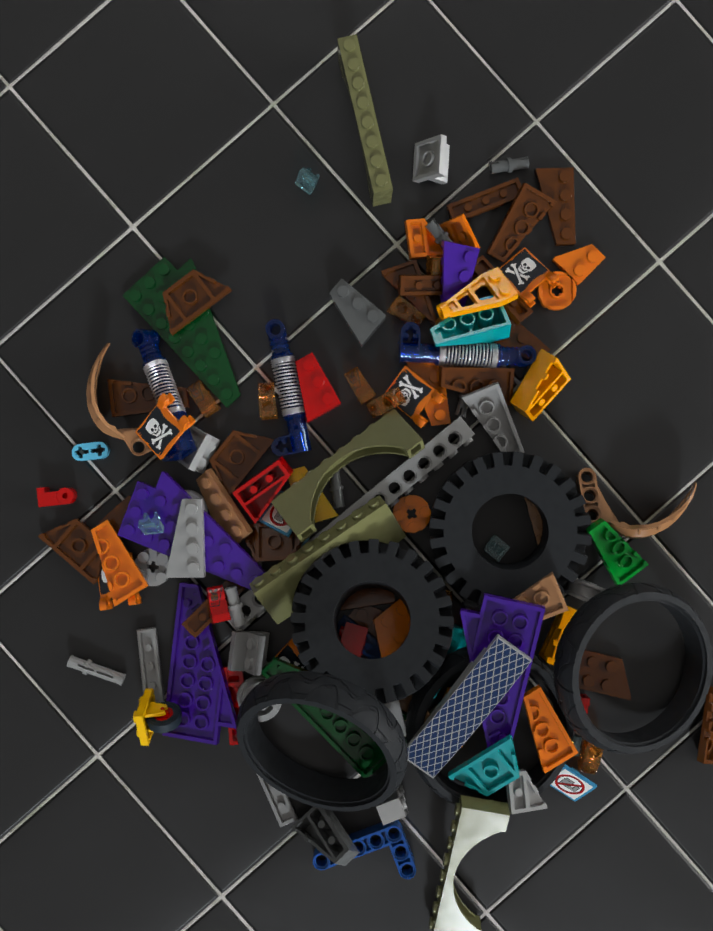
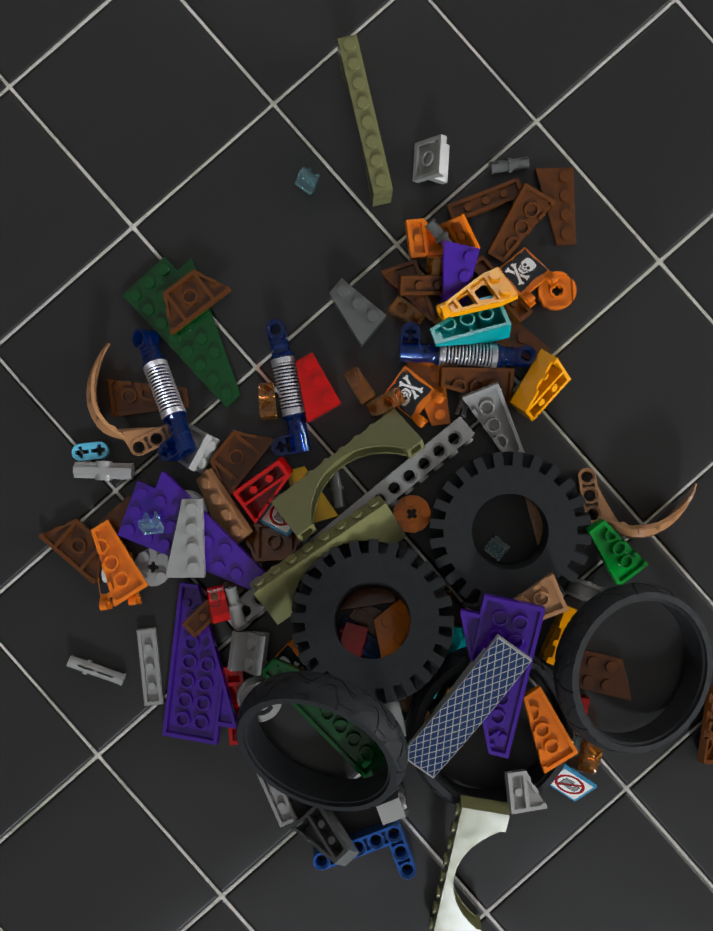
(63, 496): red leg -> none
(104, 470): none -> light grey piece
(155, 717): plate -> none
(162, 428): flag -> none
(203, 399): clear orange leg -> none
(490, 768): teal wing -> none
(579, 262): orange wing -> none

